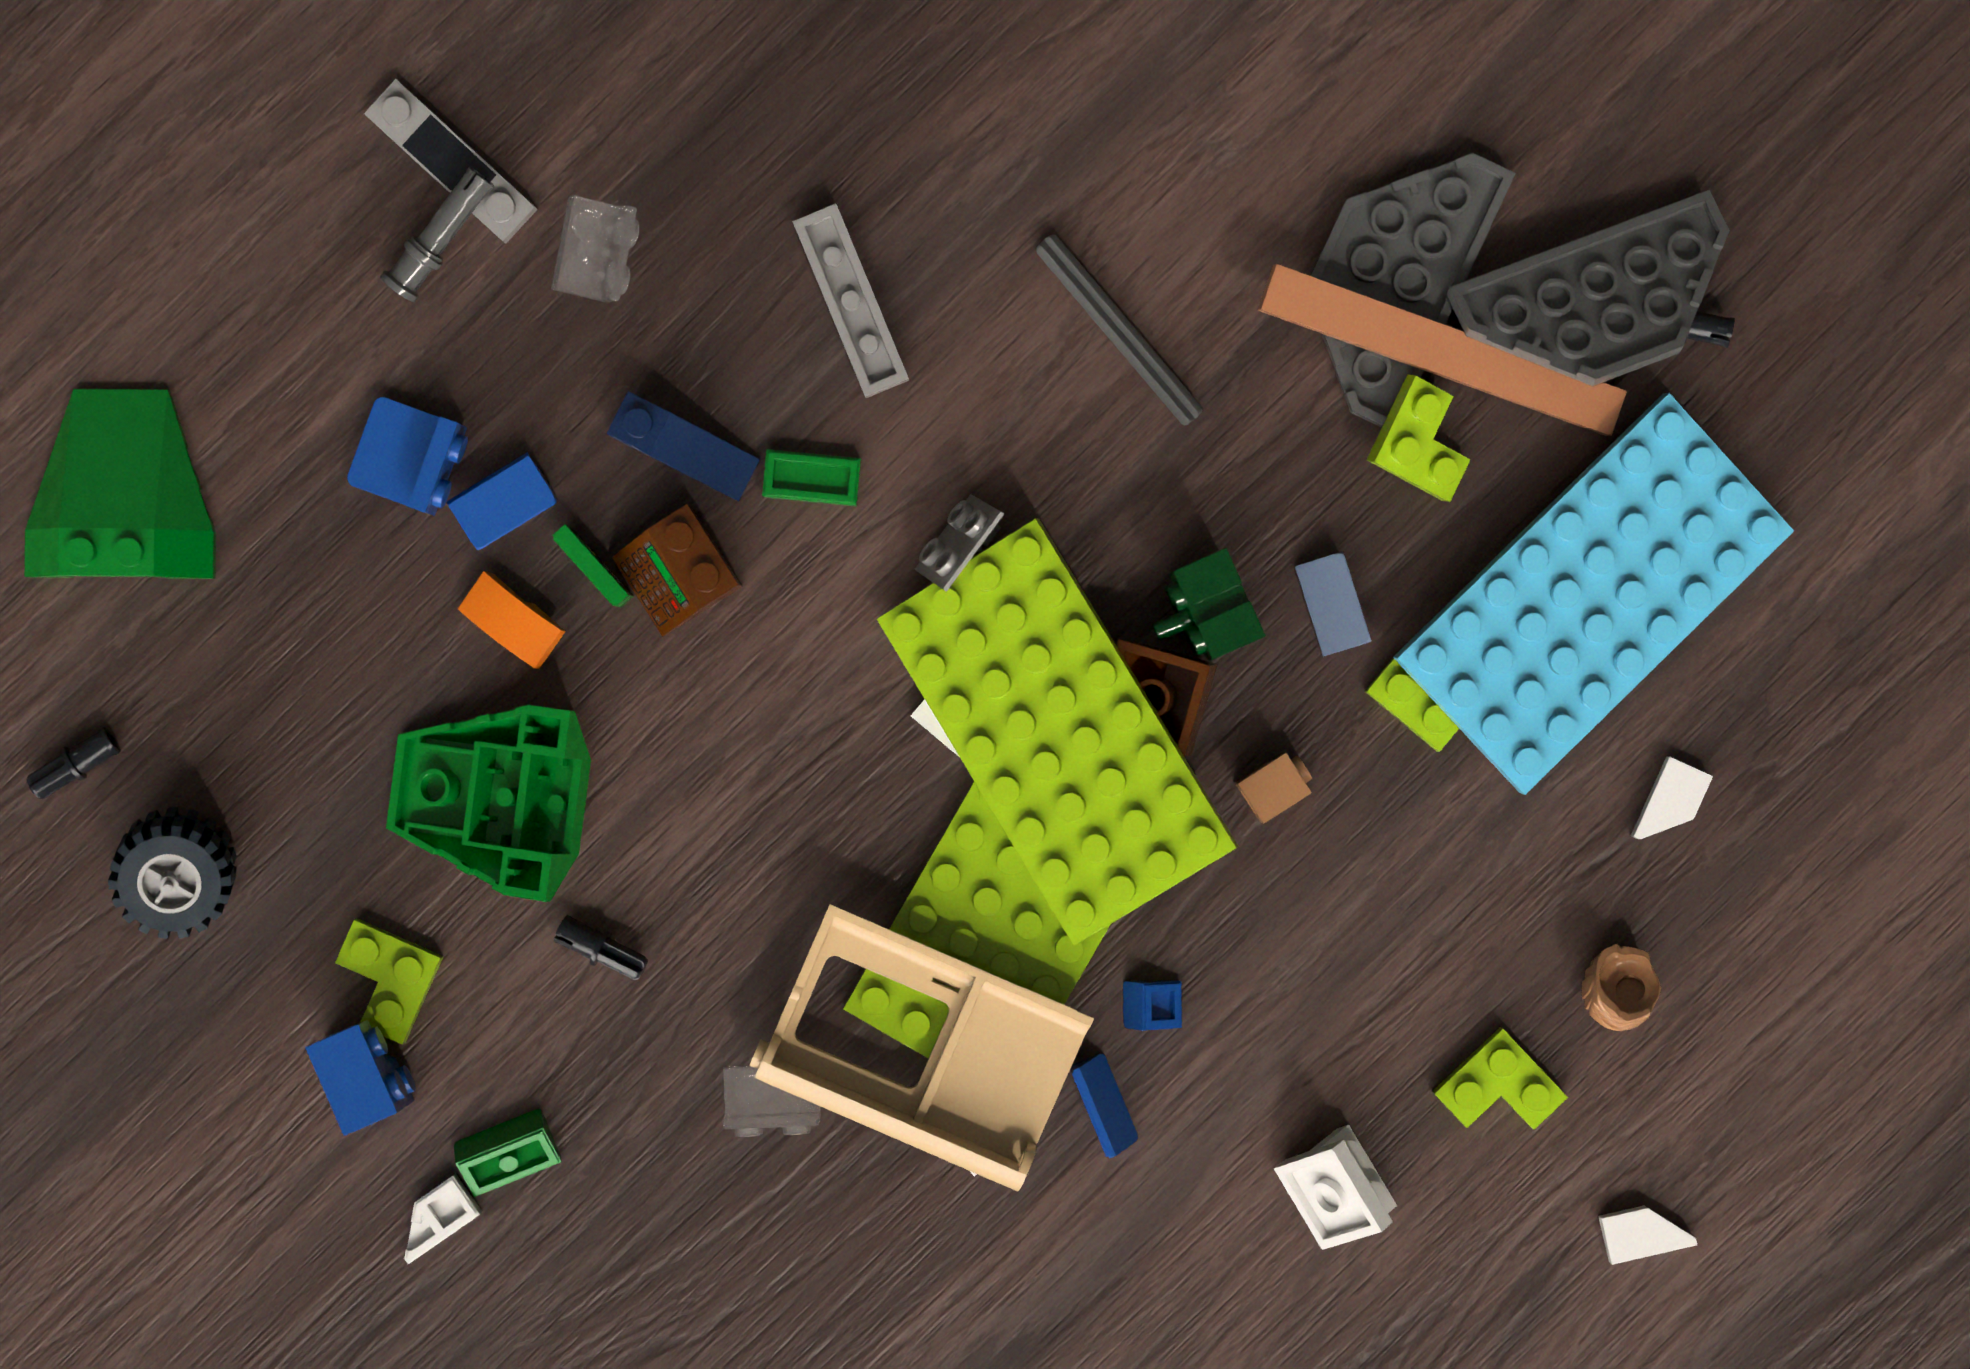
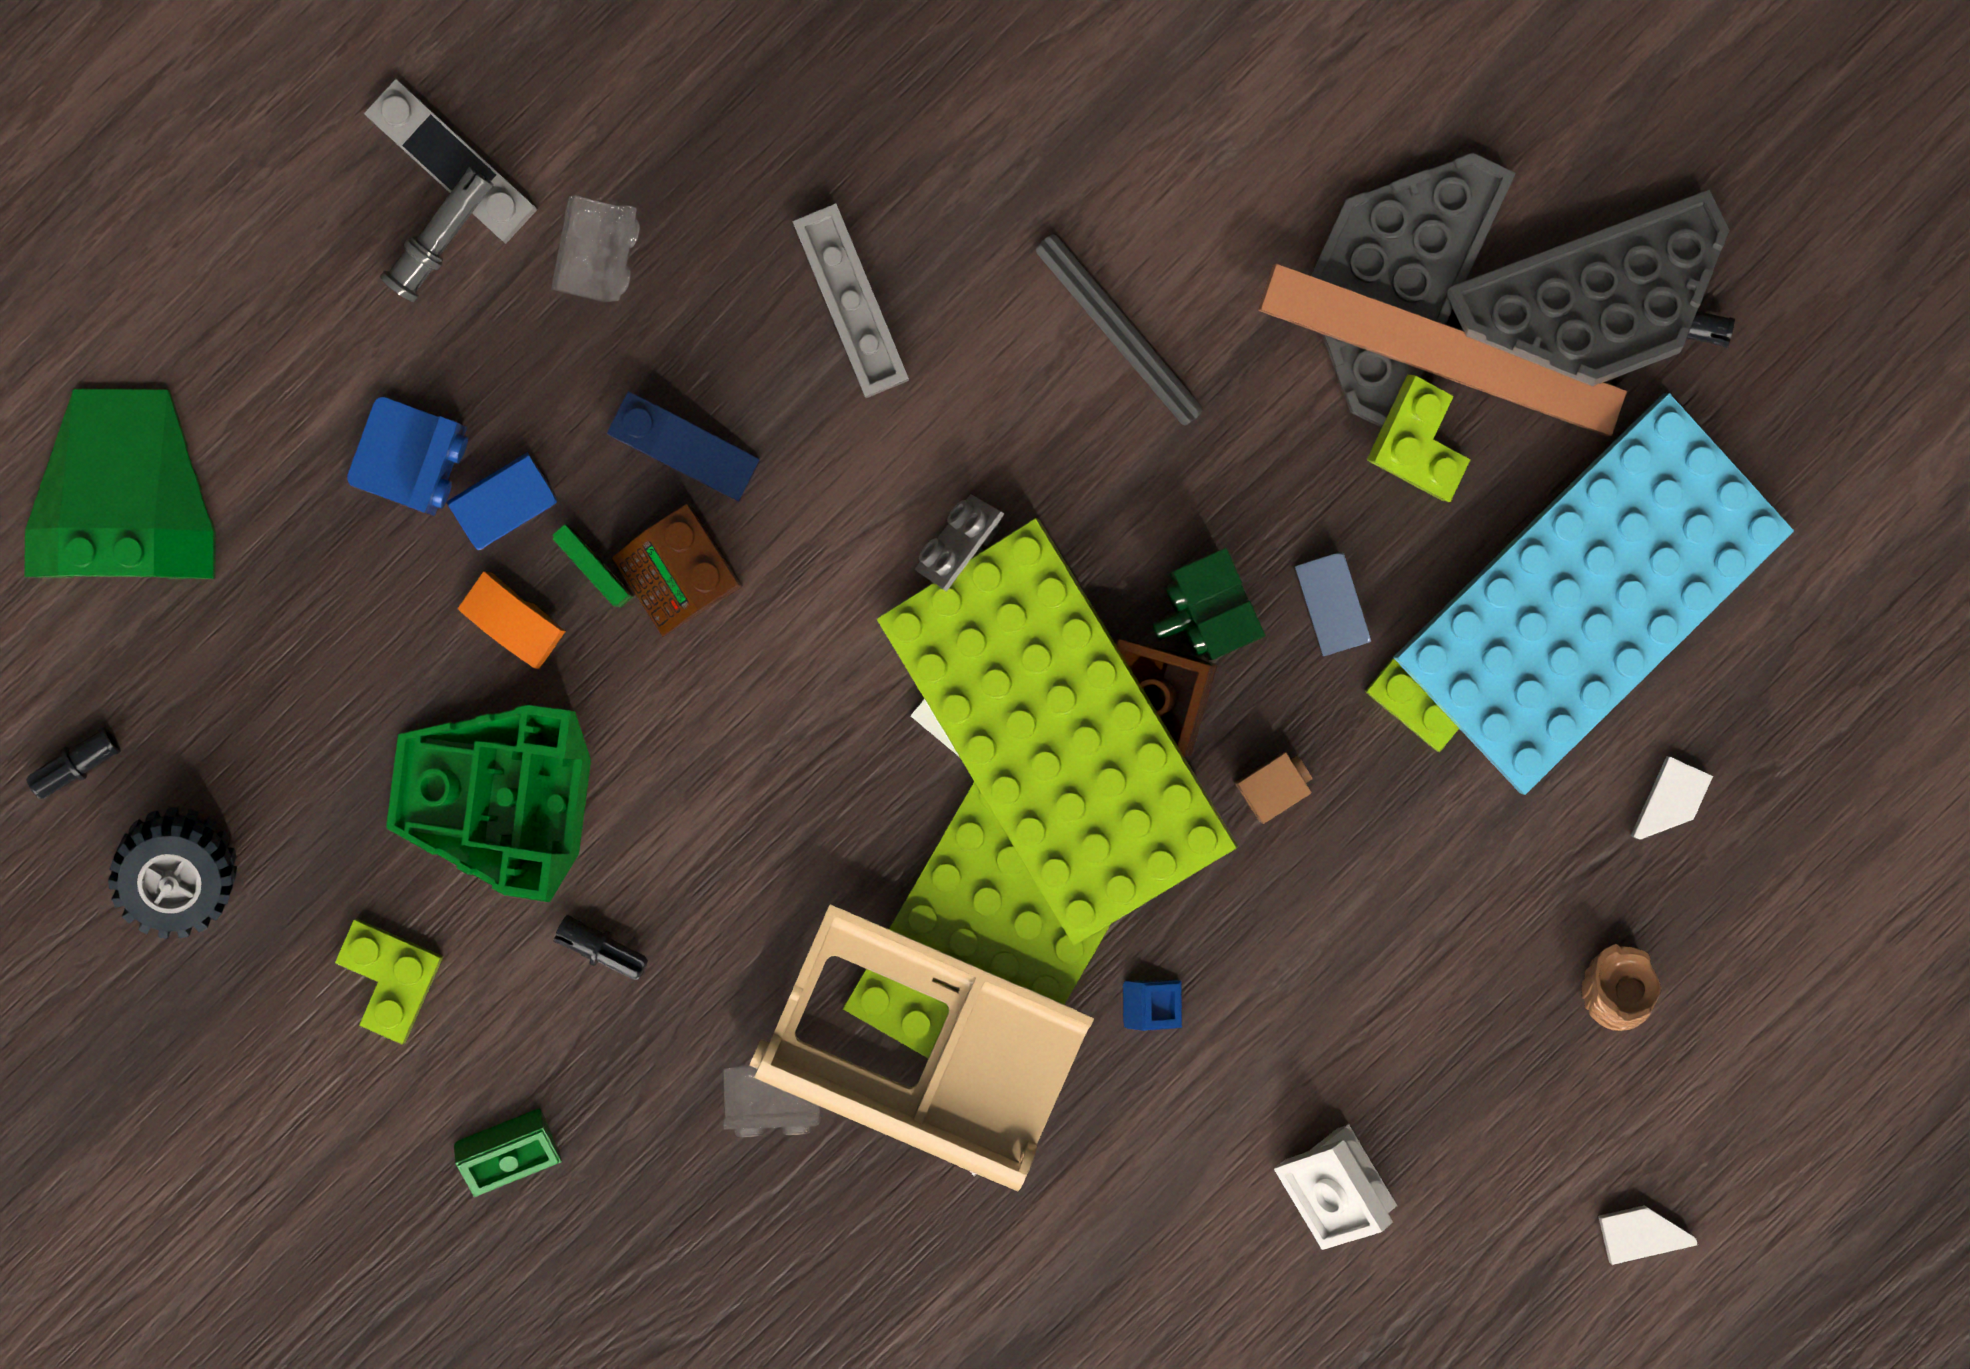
(360, 1076): blue slope -> none
(439, 1216): white tile -> none
(811, 477): green tile -> none
(1104, 1104): blue slope -> none
(1498, 1070): lime plate -> none

